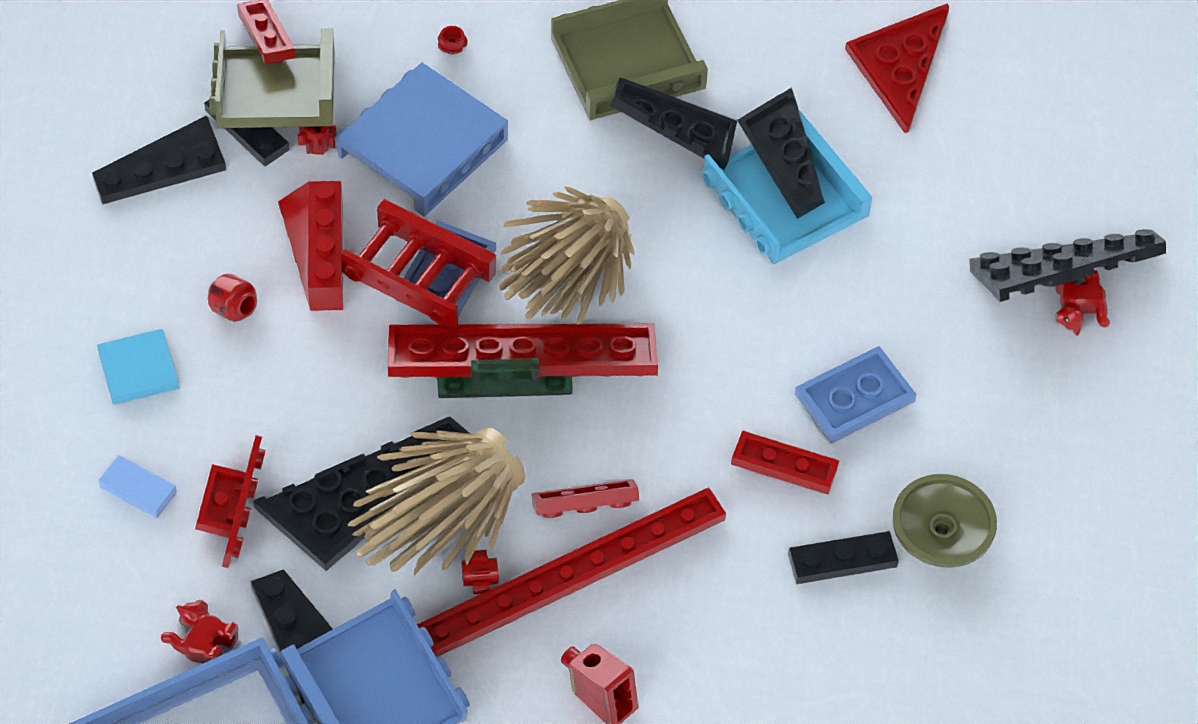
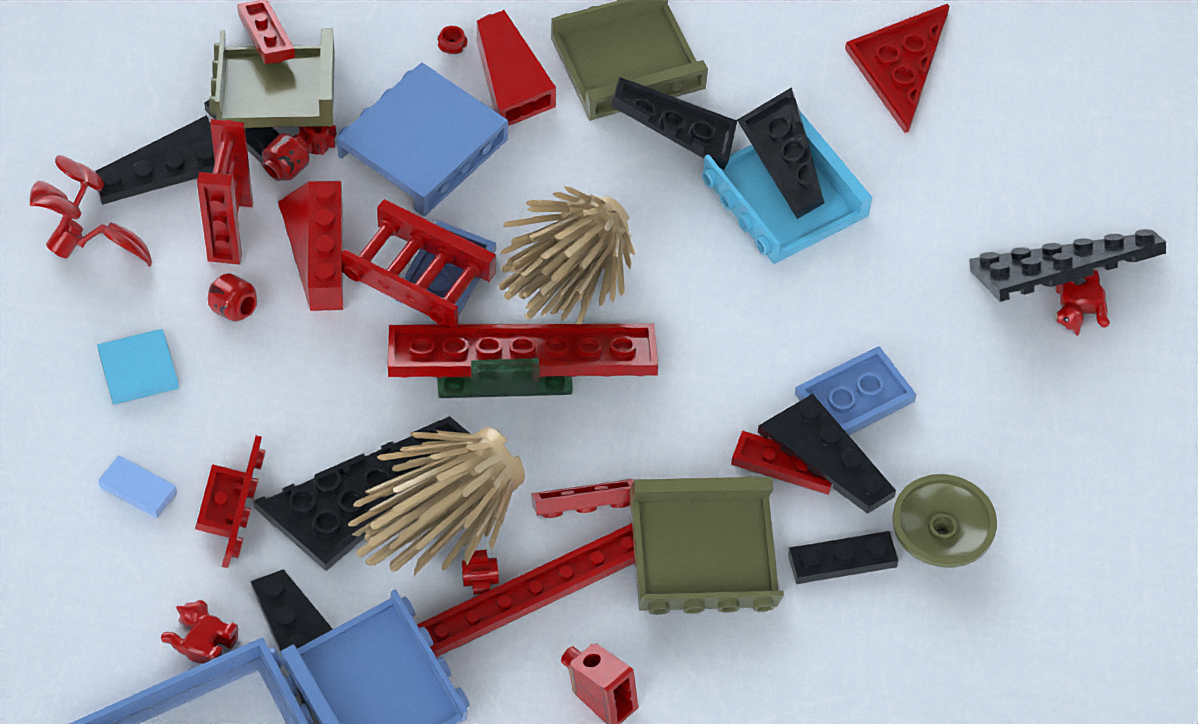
(68, 232): none -> red plant
(225, 191): none -> red fence
(285, 157): none -> red head
(512, 72): none -> red slope
(704, 544): none -> olive panel
(828, 451): none -> black wing

